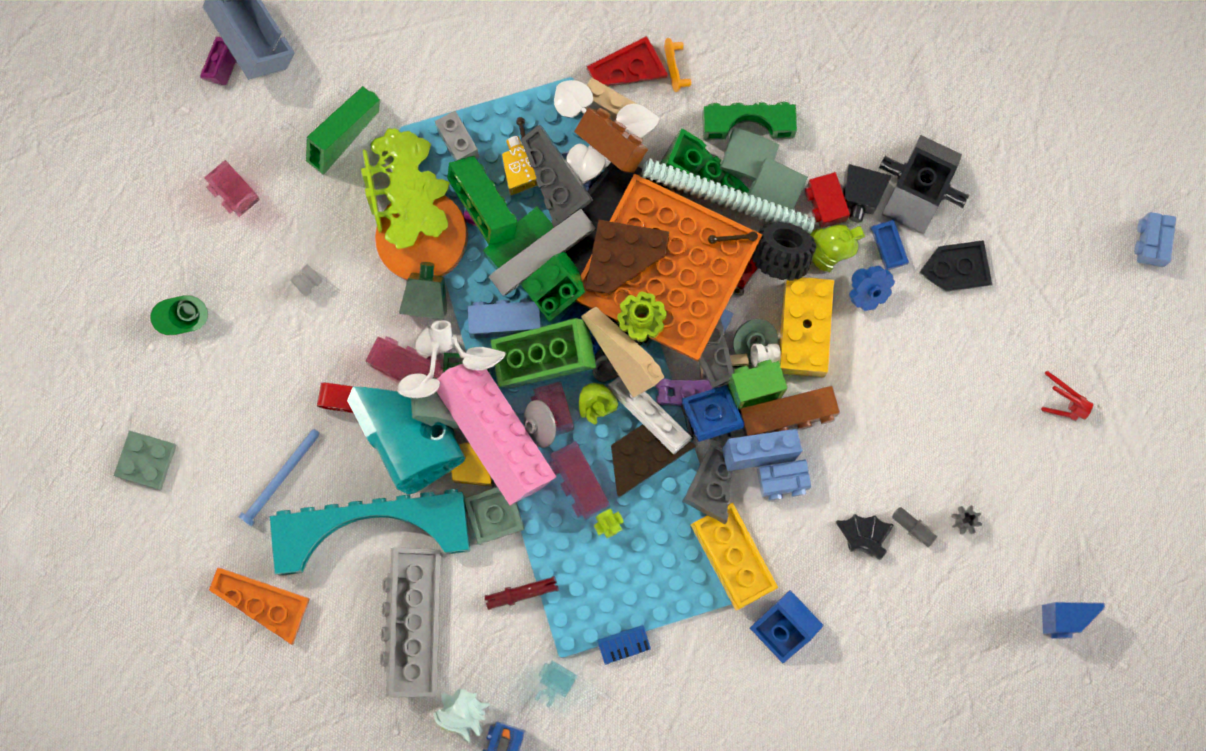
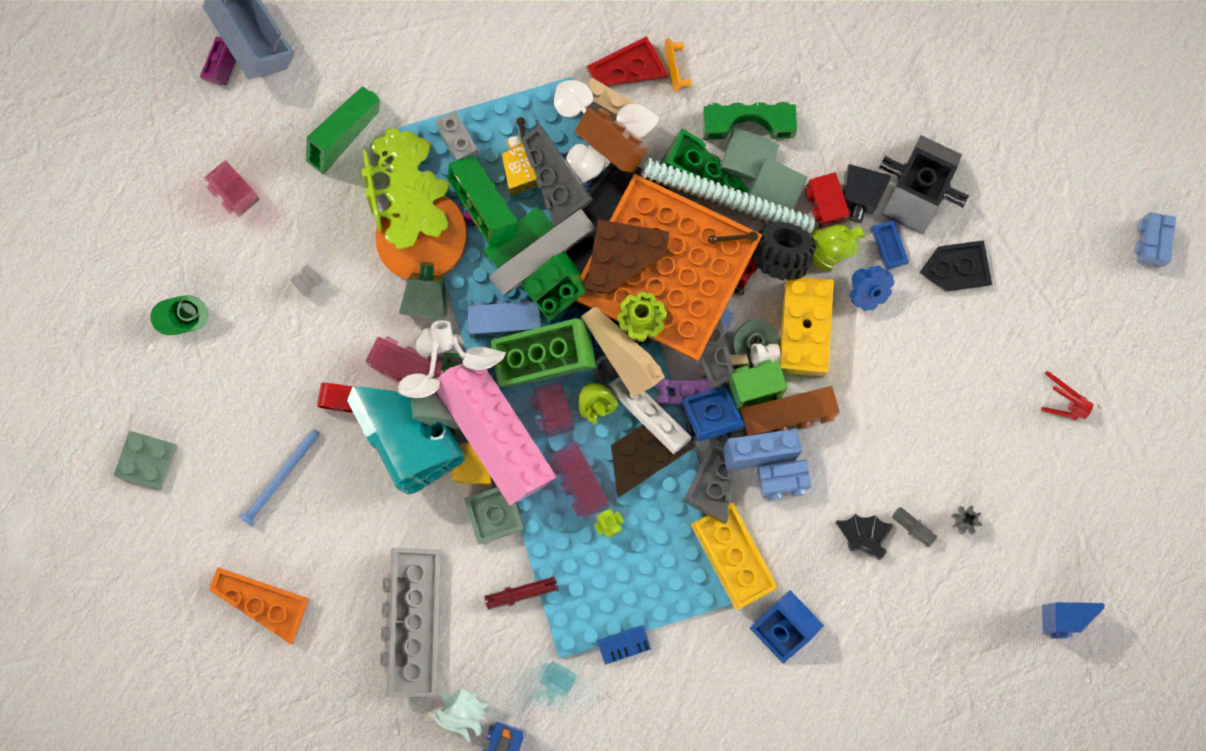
(299, 534): teal arch -> none
(540, 423): light grey dish -> none

